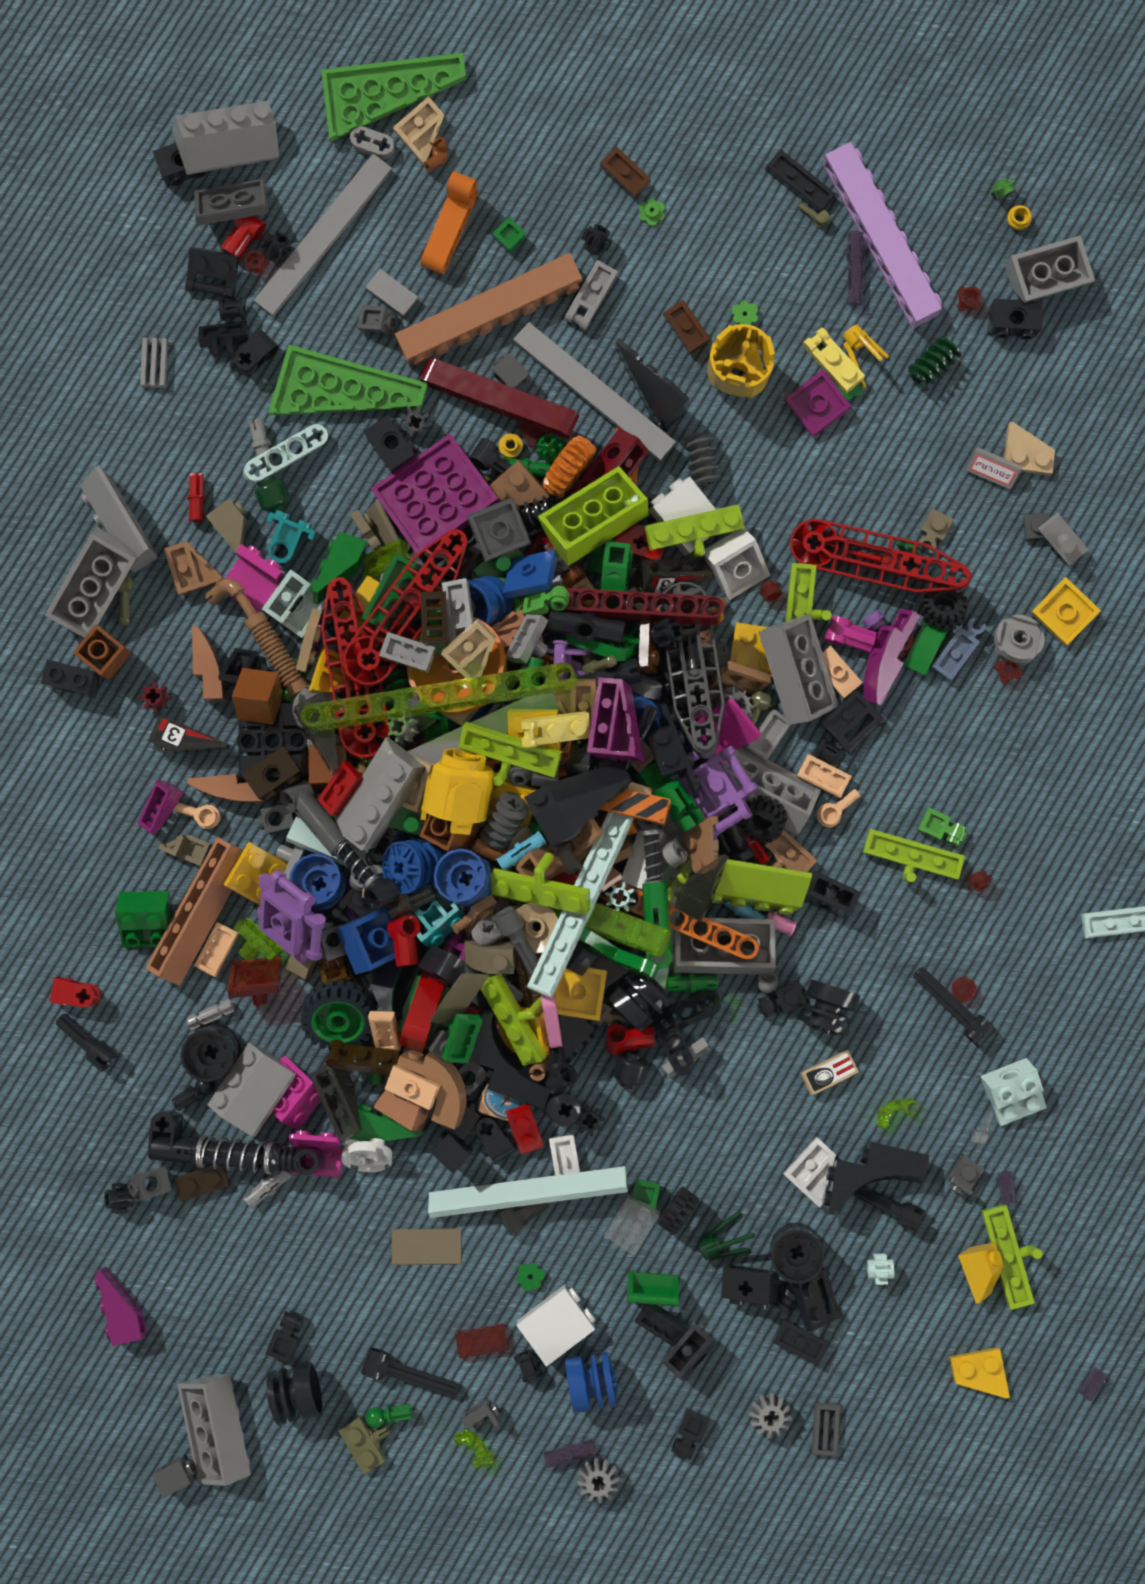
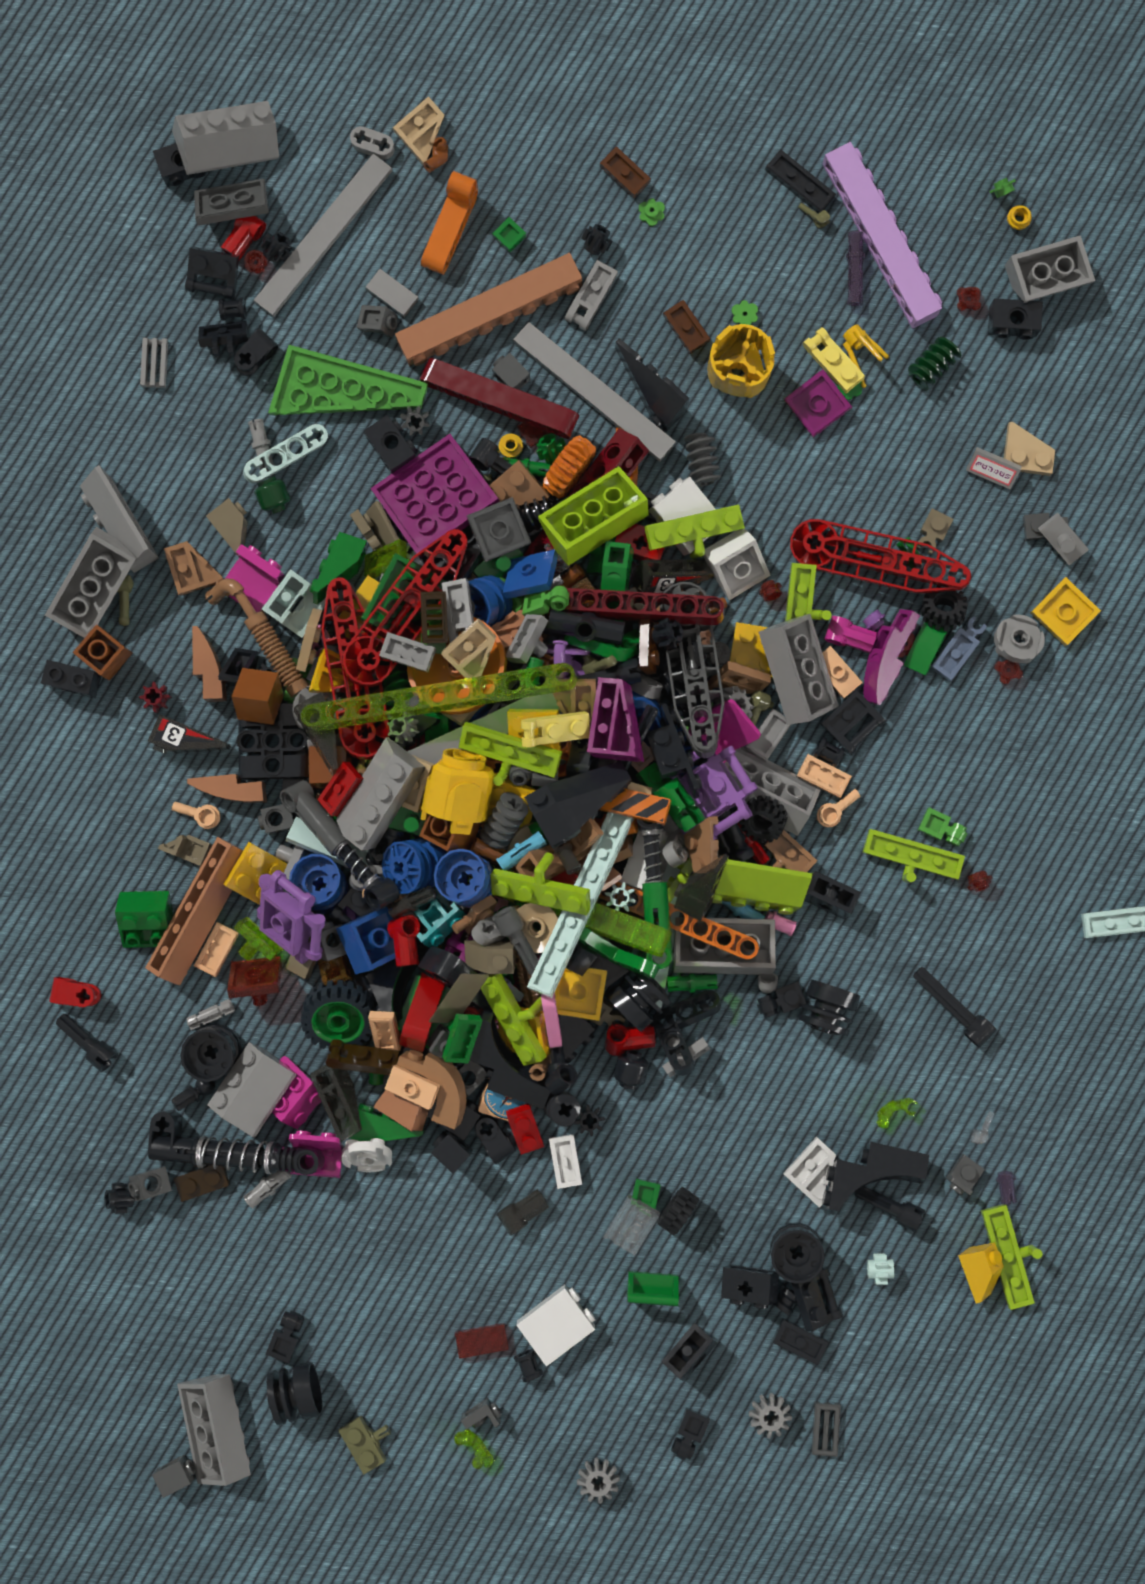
(122, 1313): magenta slope -> none
(164, 799): magenta slope -> none
(196, 497): red axle -> none
(258, 775): dark brown brick -> none
(287, 534): teal pin -> none
(376, 90): bright green wing -> none
(376, 1416): green axle -> none
(378, 1364): black axle -> none
(426, 1246): dark tan sticker -> none
(527, 1192): light aqua tile -> none
(528, 1283): green plant -> none
(569, 1453): clear purple pin -> none
(591, 1382): blue wheel -> none
(661, 1323): black plate -> none
(713, 1248): dark green plant -> none
(829, 1072): slope -> none
(963, 989): clear red plate -> none
(981, 1371): yellow wing -> none
(1014, 1091): light aqua brick -> none
(1092, 1383): clear purple pin -> none

